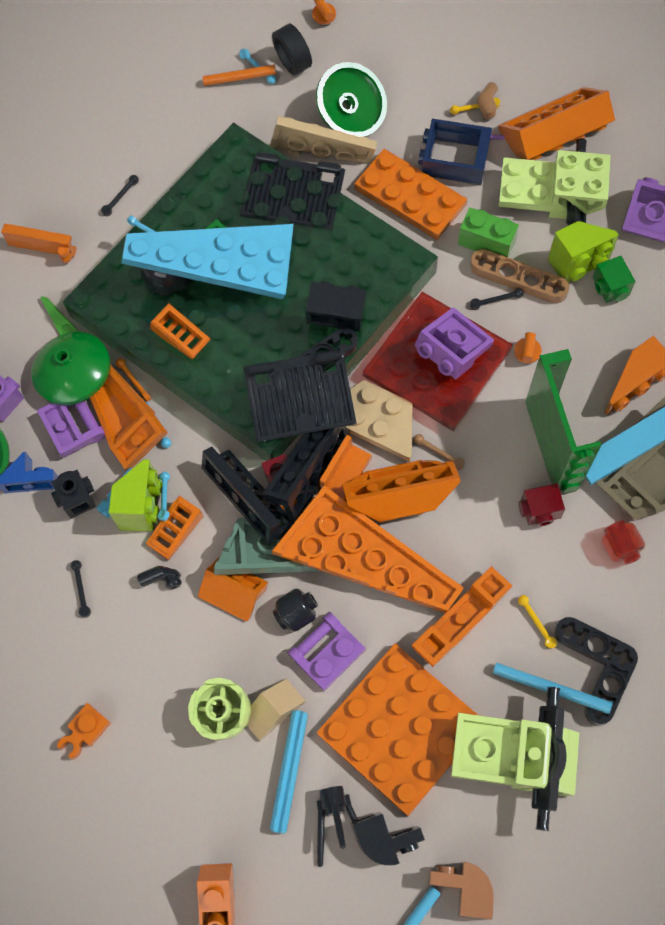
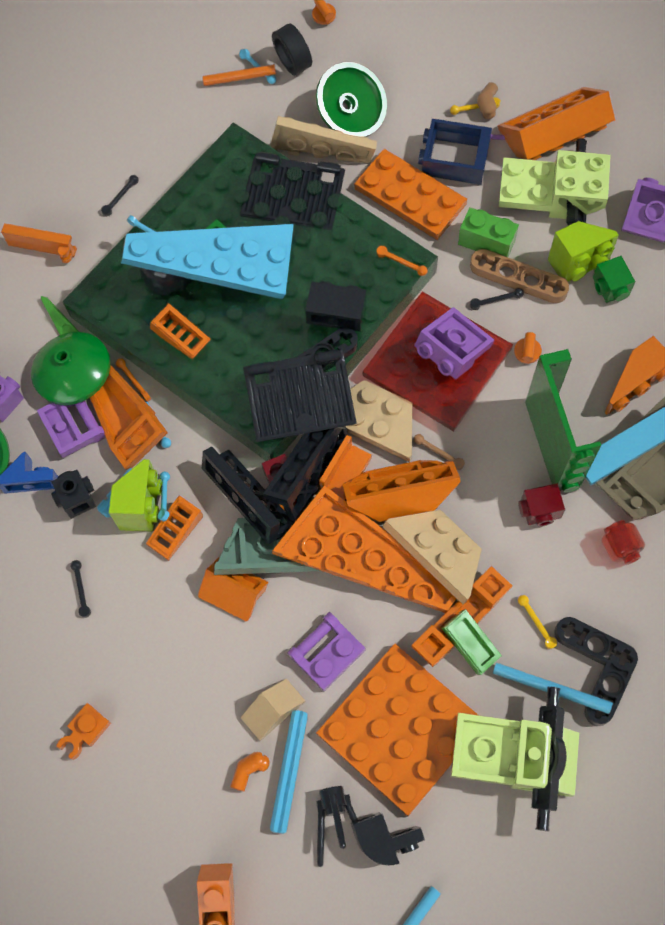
(160, 573): black arm -> none
(219, 709): yellowish green cylinder -> none
(247, 766): none -> orange arm
(295, 610): black head -> none
(382, 252): none -> orange hinge
(439, 548): none -> tan wing
(471, 642): none -> tile
(475, 888): nougat brick -> none

